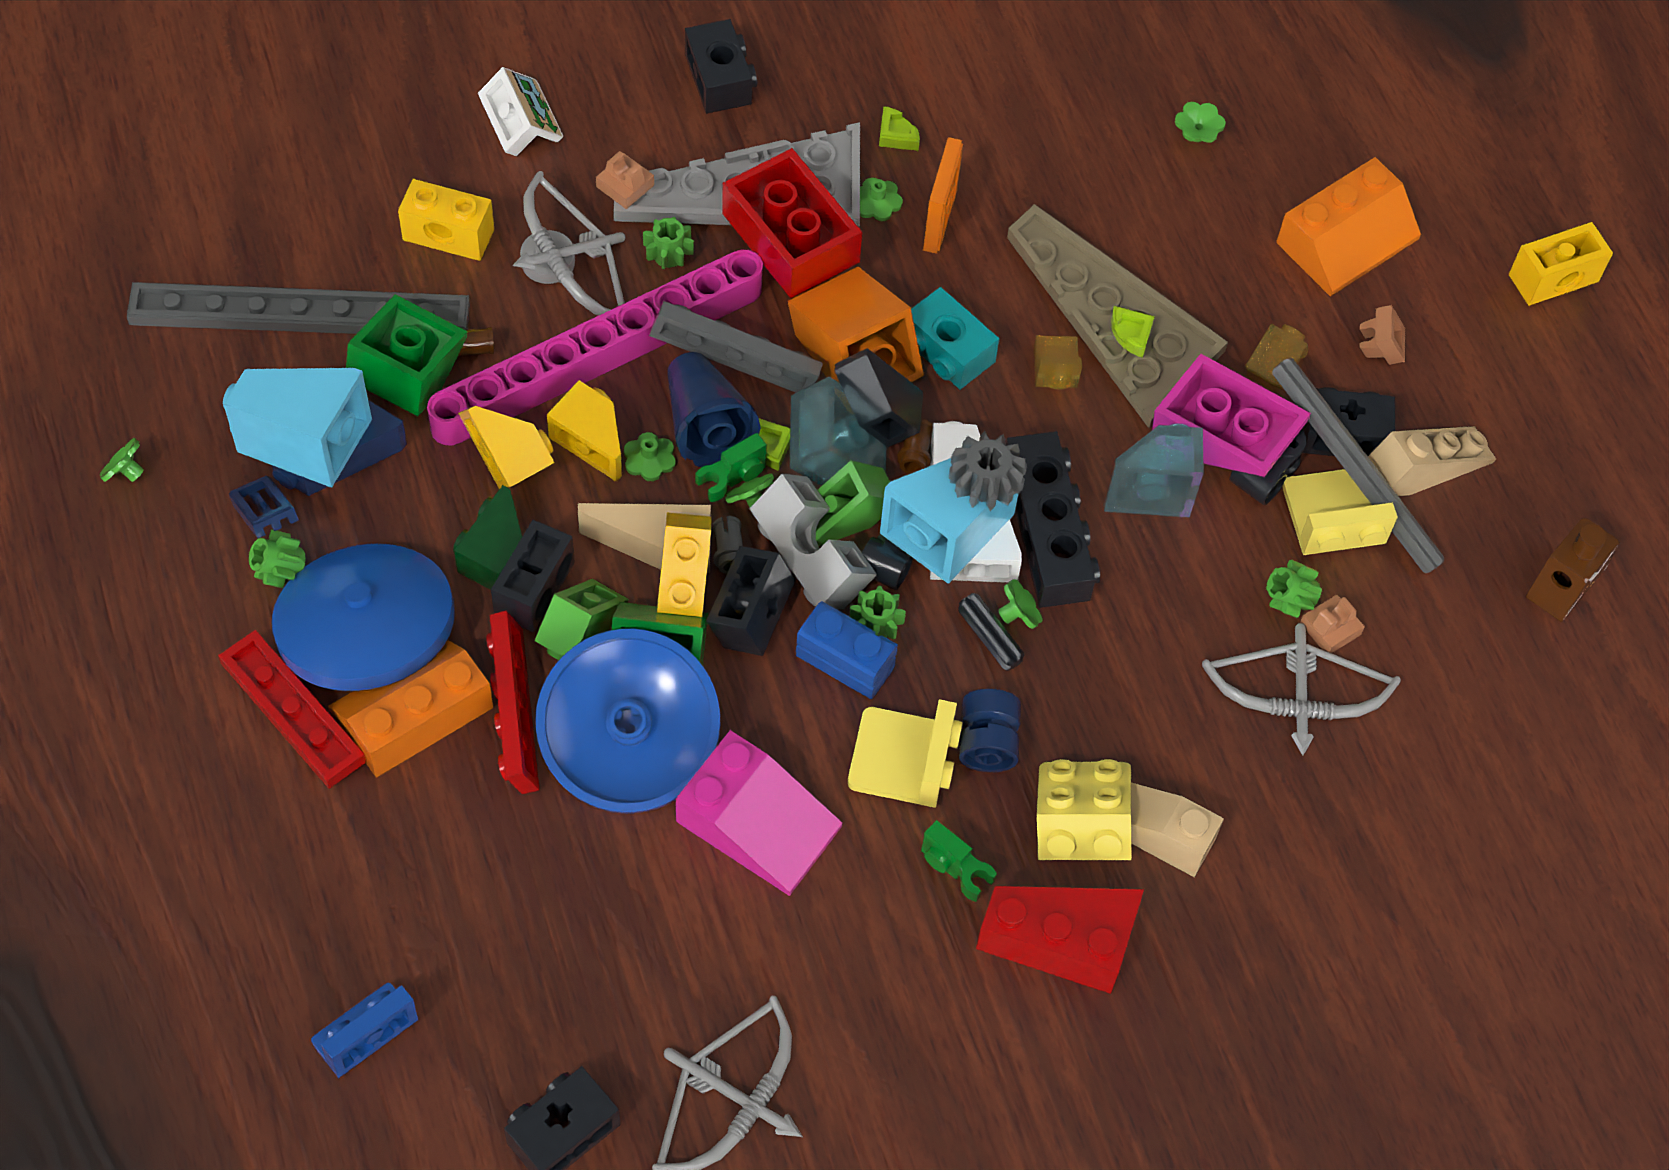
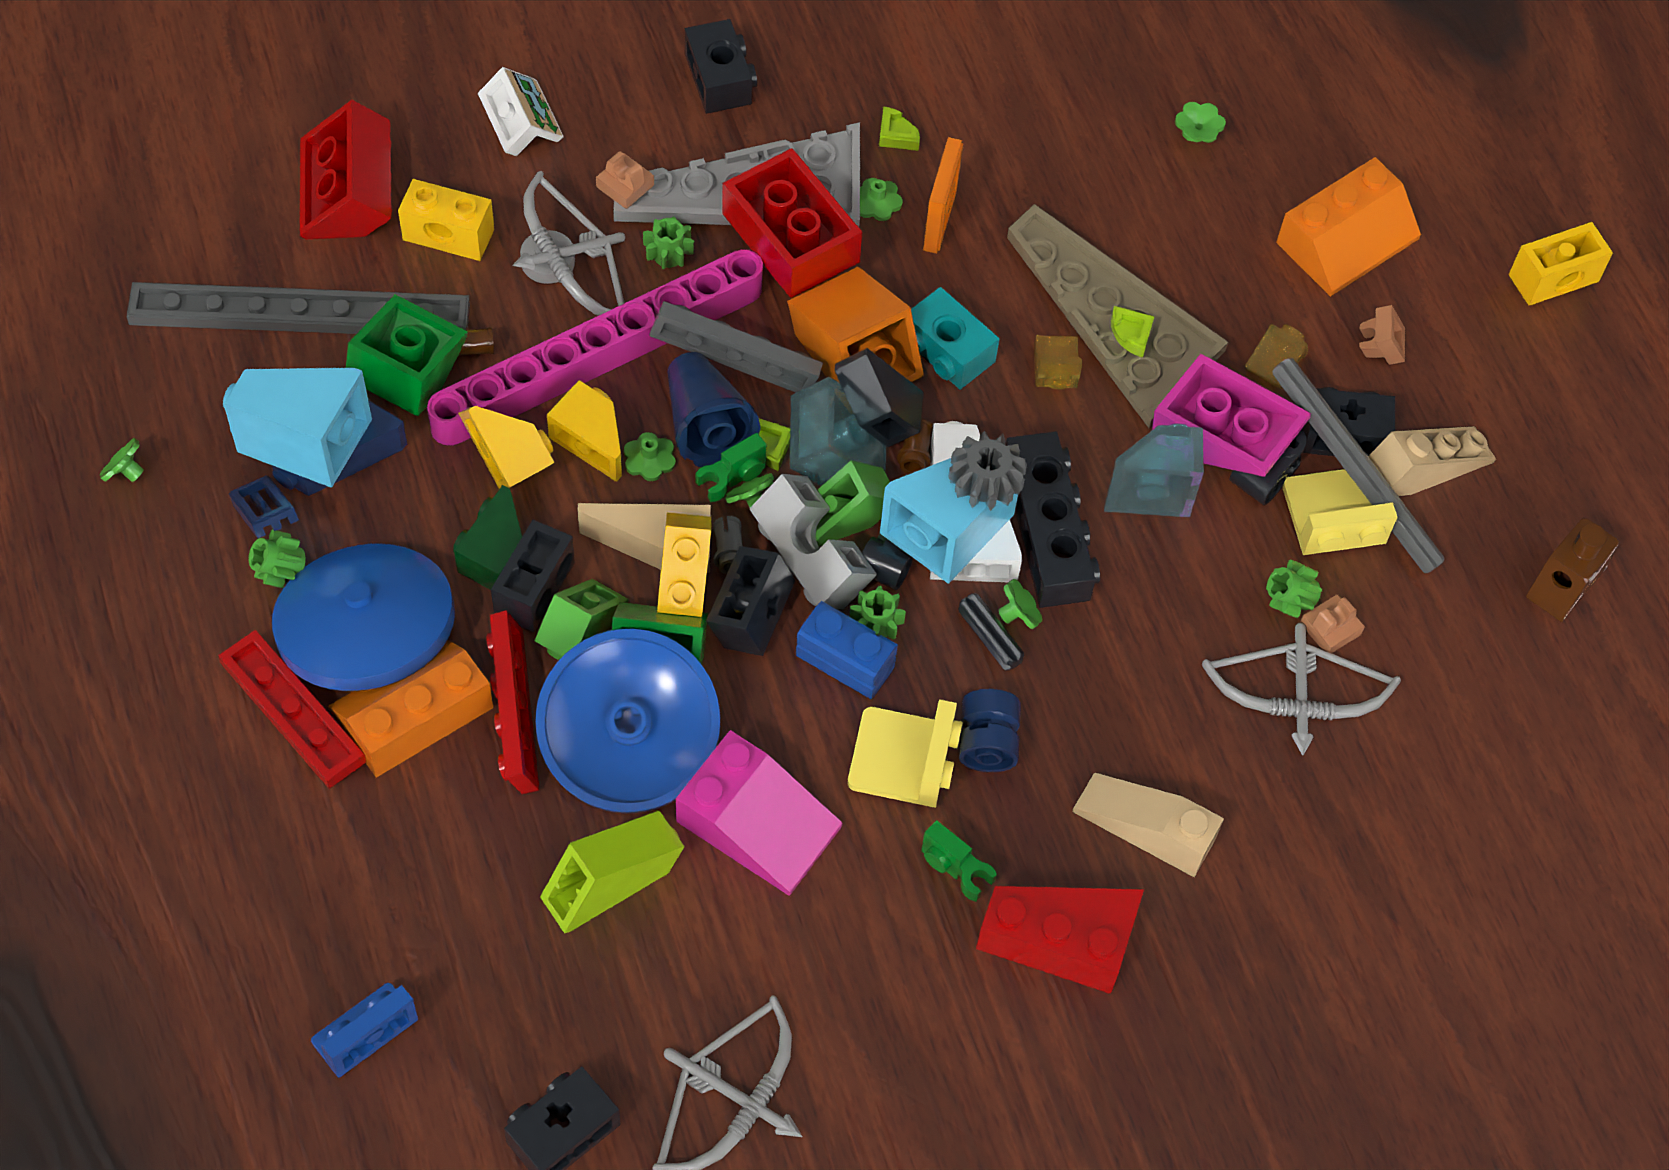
(345, 174): none -> red slope
(610, 868): none -> lime slope
(1084, 810): light yellow bracket -> none

